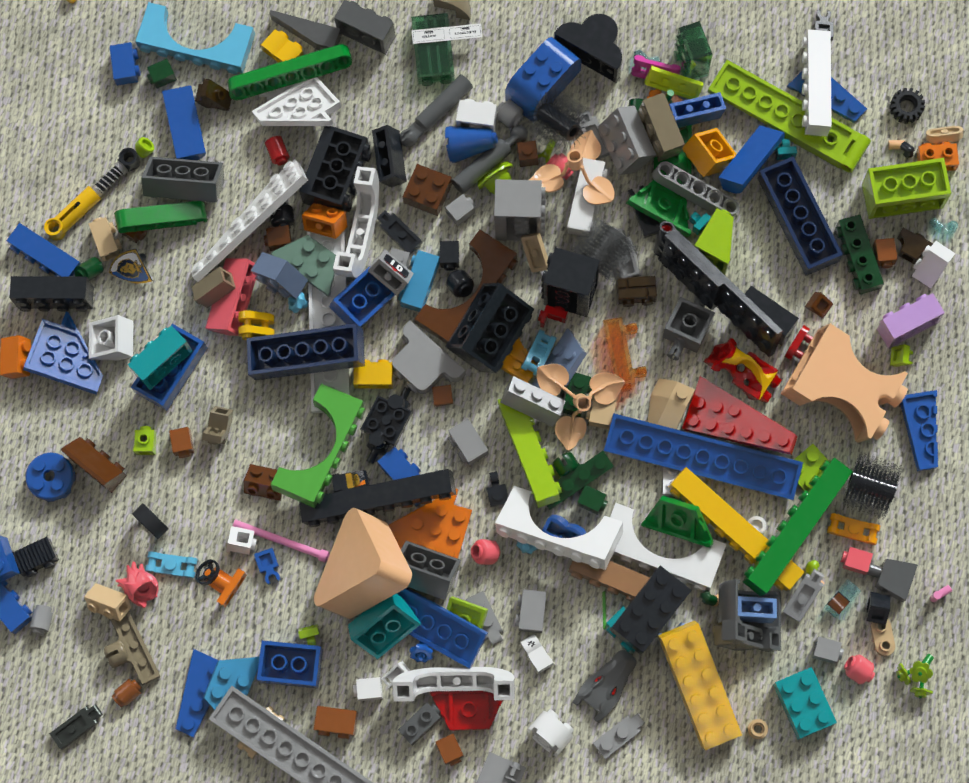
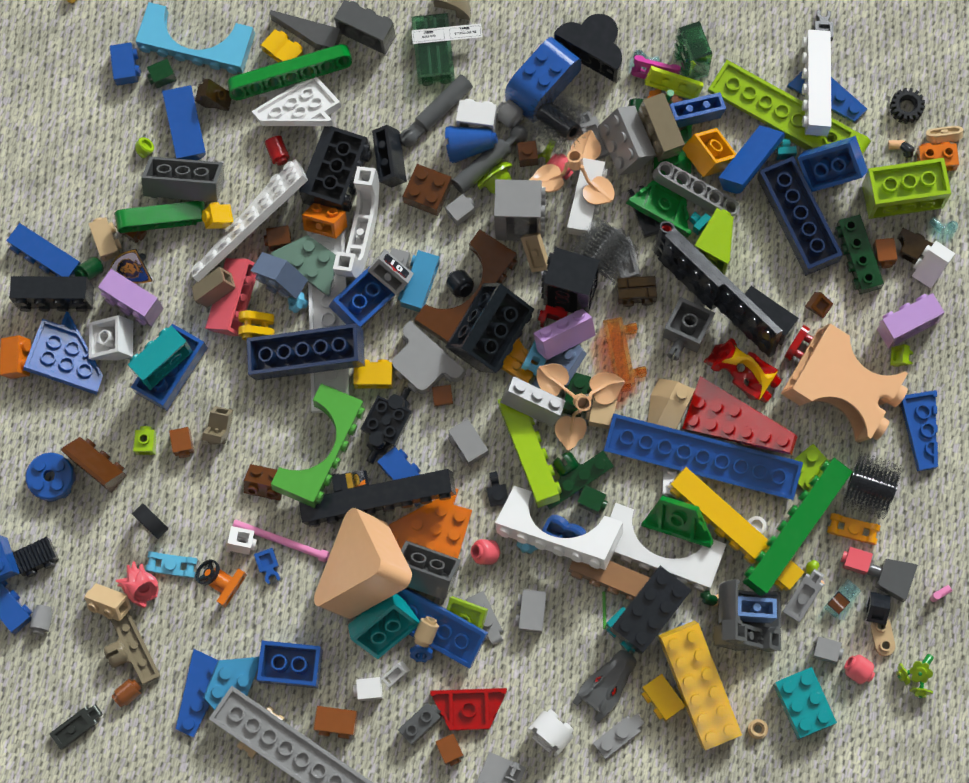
(90, 196): piece -> none
(130, 298): none -> lavender brick
(217, 216): none -> yellow brick
(283, 216): black head -> none
(309, 633): lime tile -> none
(399, 232): black hinge -> none
(426, 631): none -> tan brick
(449, 255): black brick -> none
(489, 679): white arch -> none
(536, 654): white leg -> none
(564, 334): none -> lavender brick
(662, 697): none -> yellow brick
(832, 164): none -> blue brick

